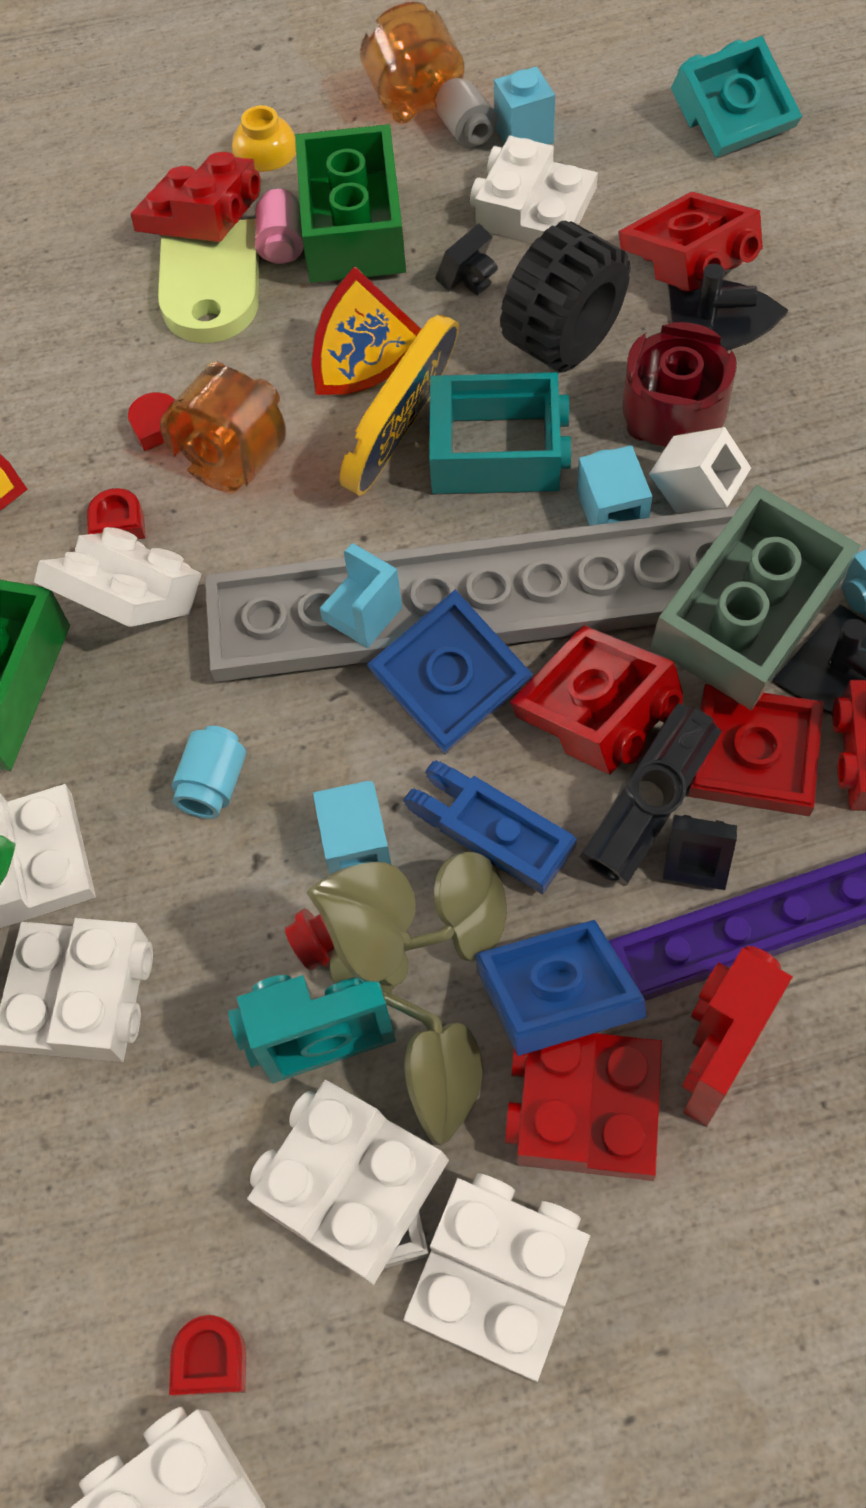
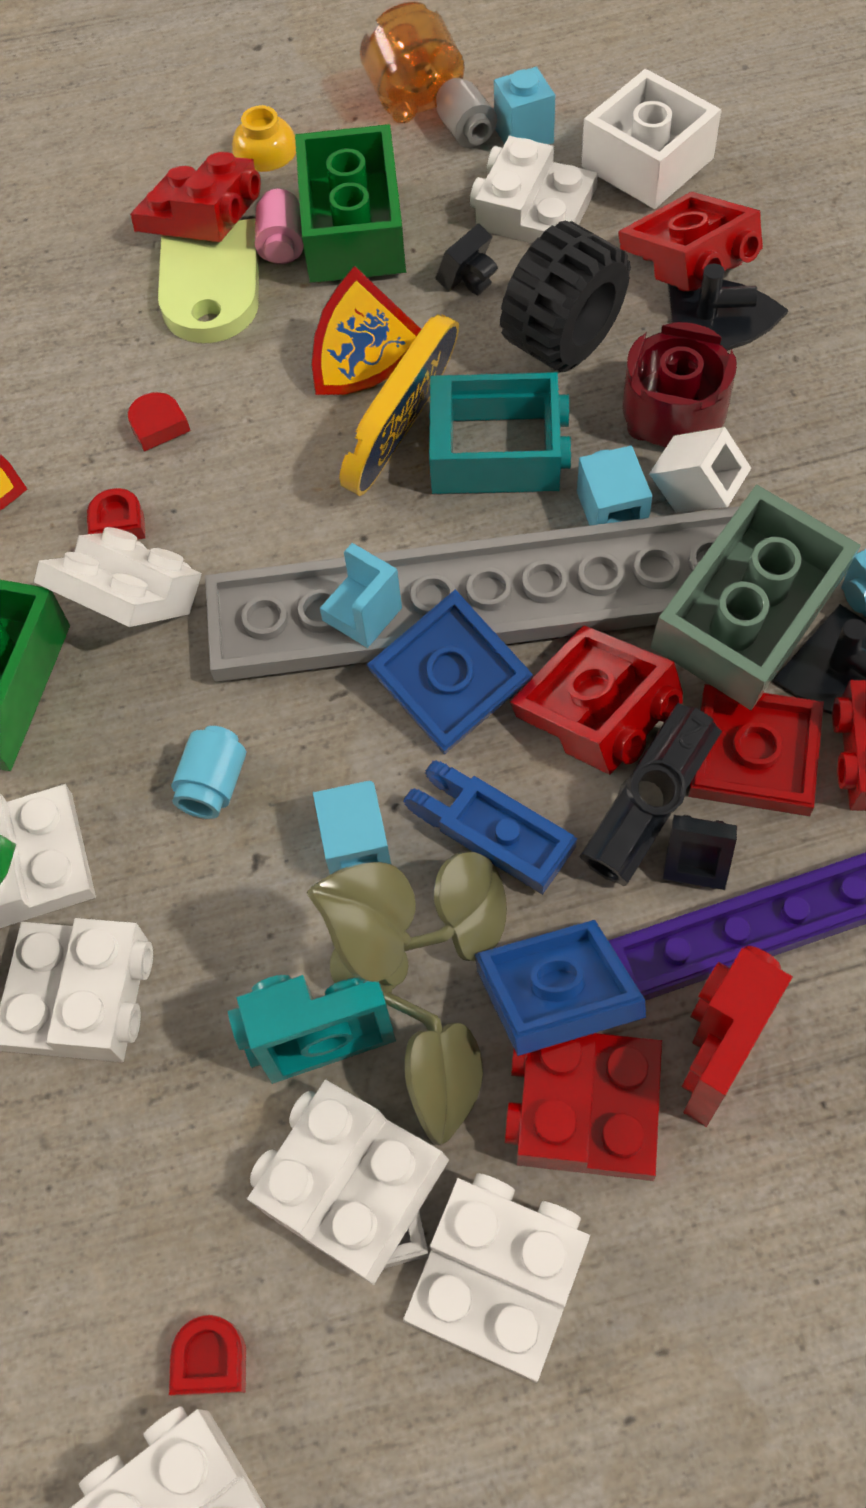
(225, 426): clear orange brick -> none
(310, 940): red plate -> none
(650, 138): none -> white brick
(735, 96): teal plate -> none

